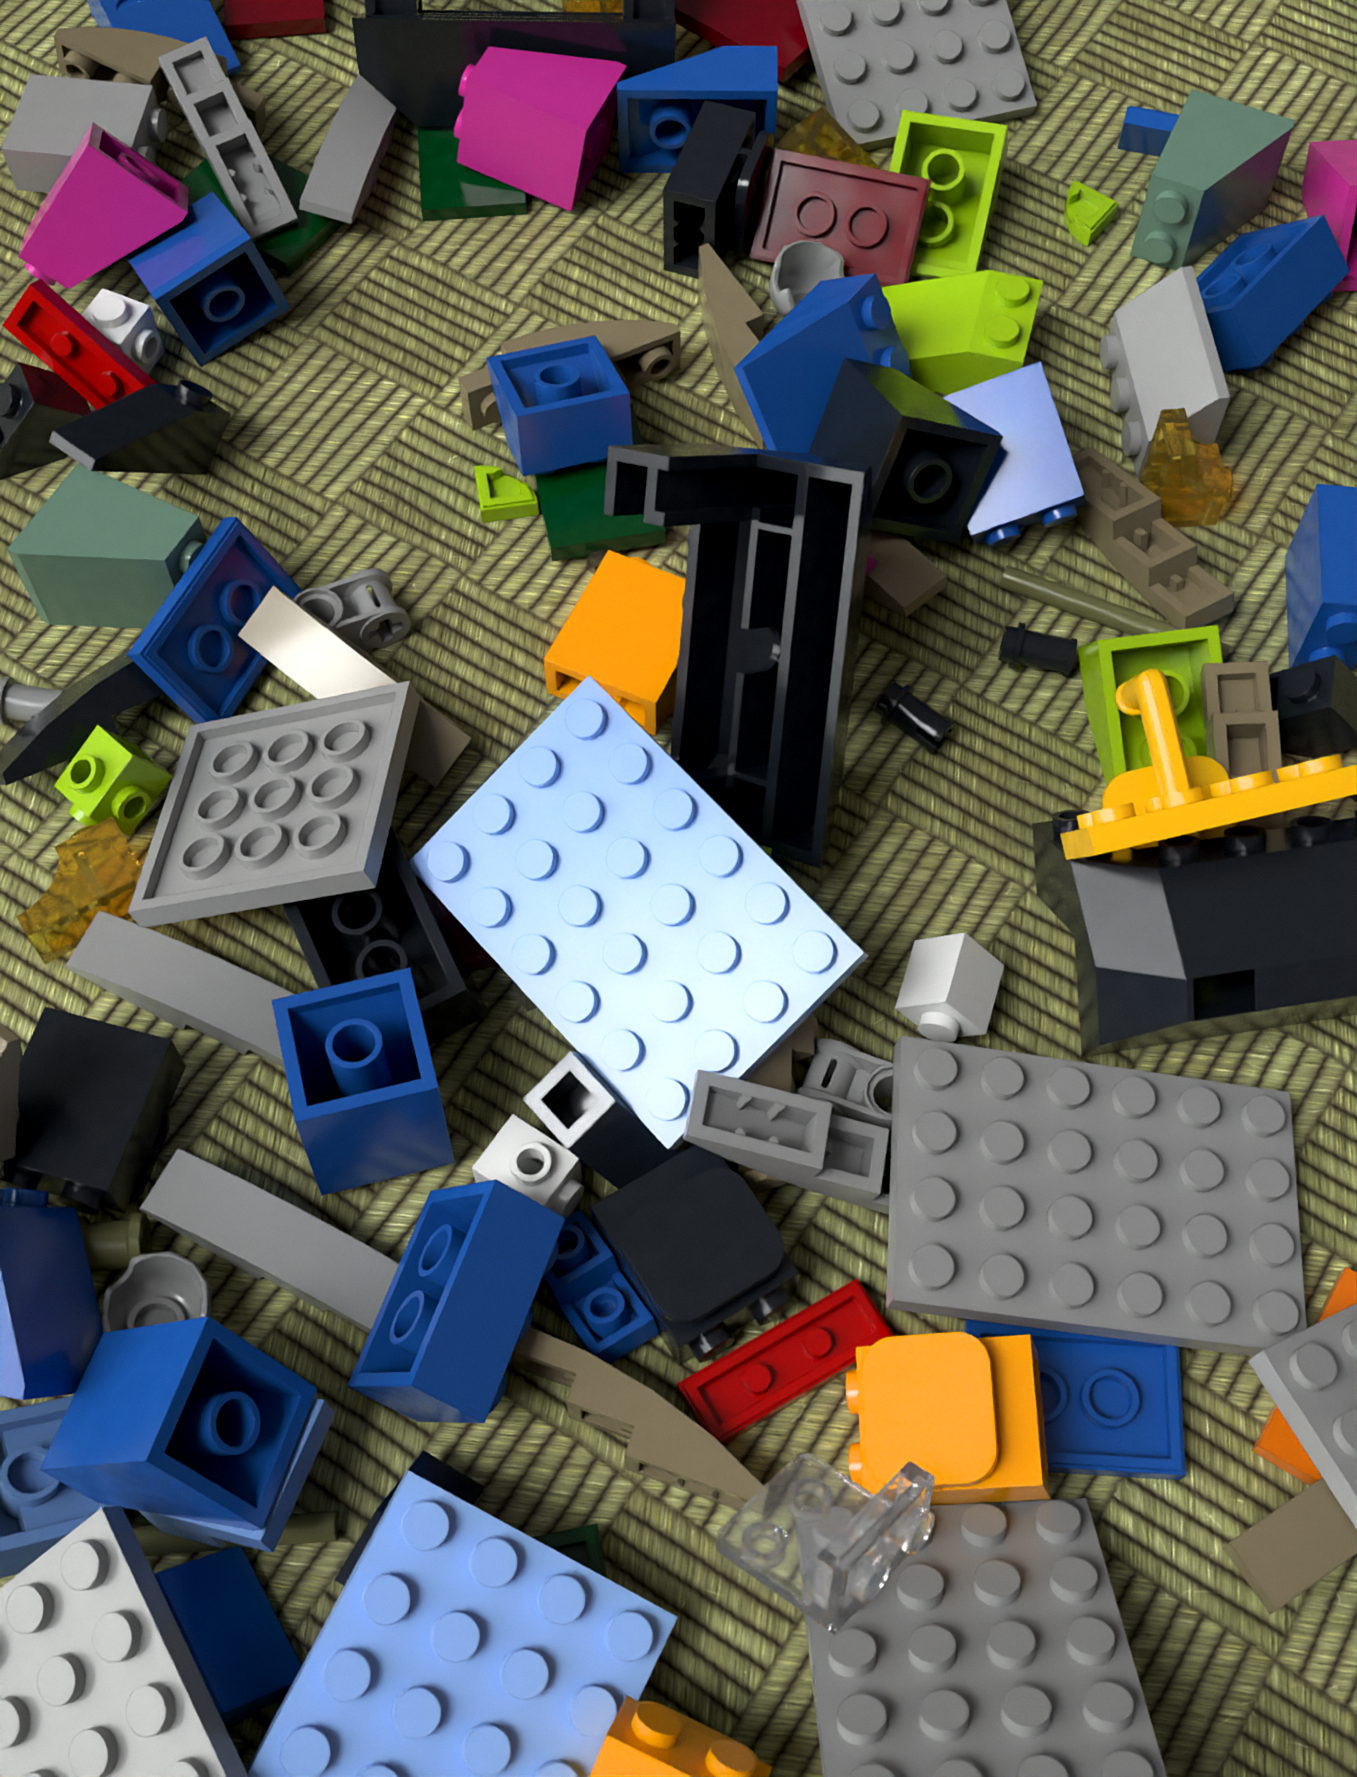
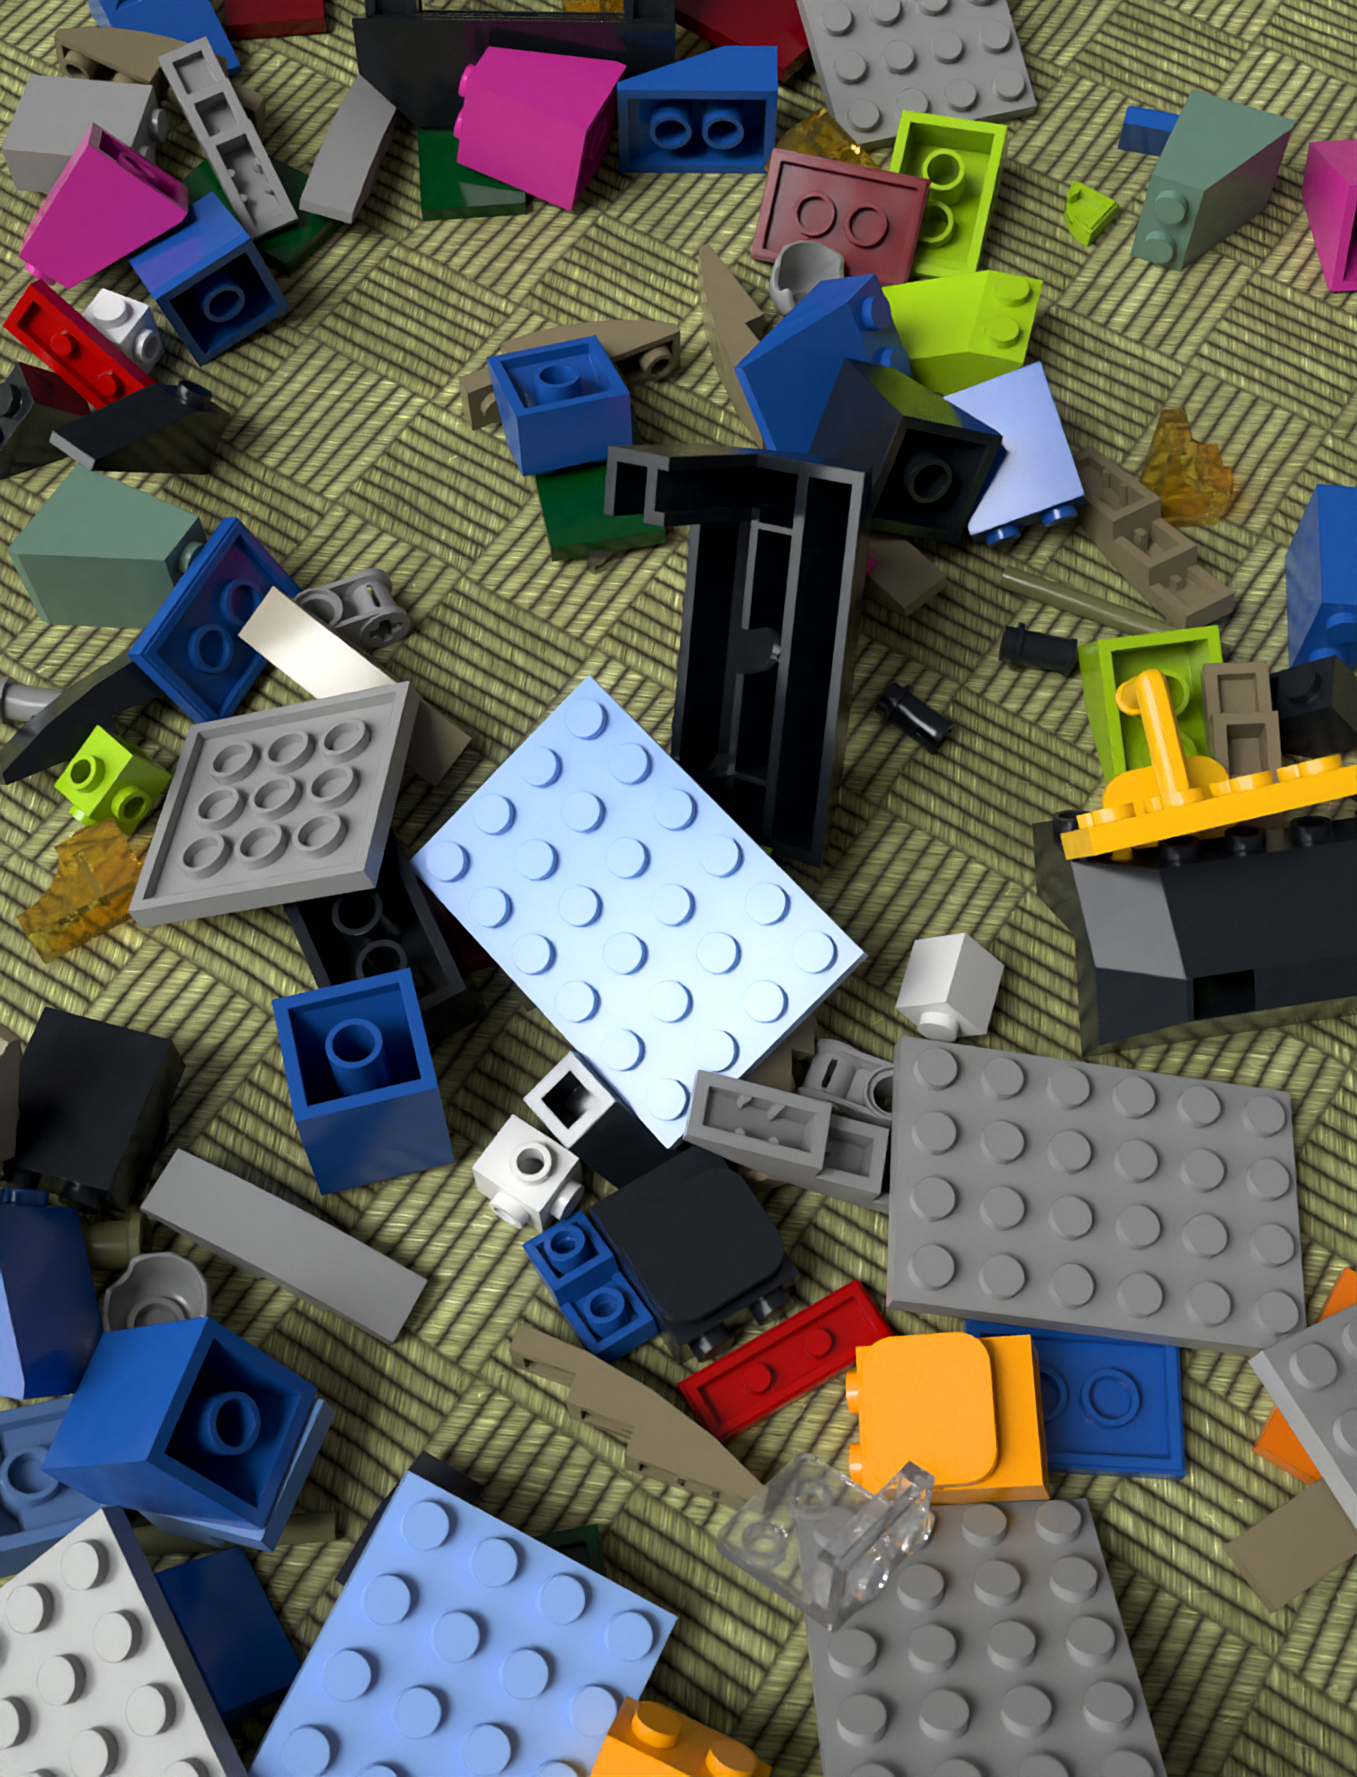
(180, 984): light grey slope -> none
(458, 1304): blue brick -> none
(503, 496): lime tile -> none
(624, 638): light orange brick -> none
(715, 188): black brick -> none
(1162, 360): light grey slope -> none
(1267, 288): blue slope -> none

